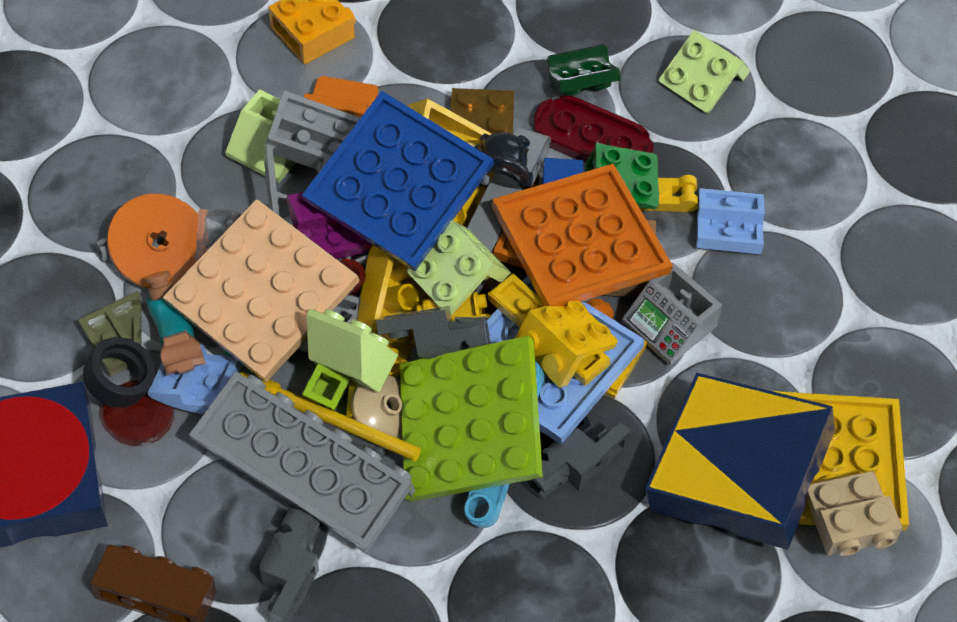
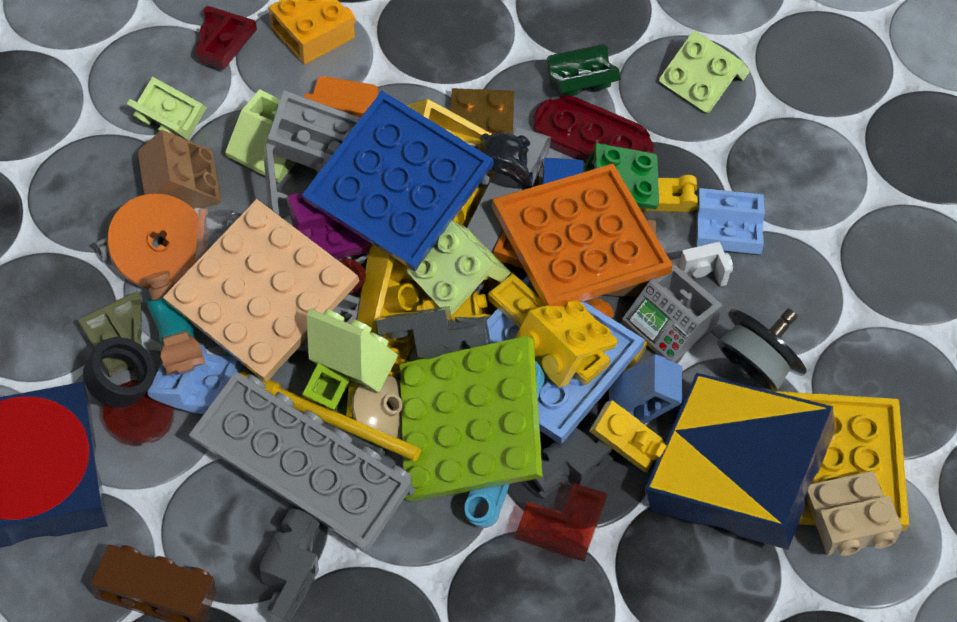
(168, 108): none -> yellowish green bracket
(179, 170): none -> medium nougat slope
(222, 36): none -> dark red wing
(564, 532): none -> clear red plate
(628, 436): none -> yellow plate
(649, 388): none -> medium blue brick
(706, 259): none -> white bracket
(759, 351): none -> piece

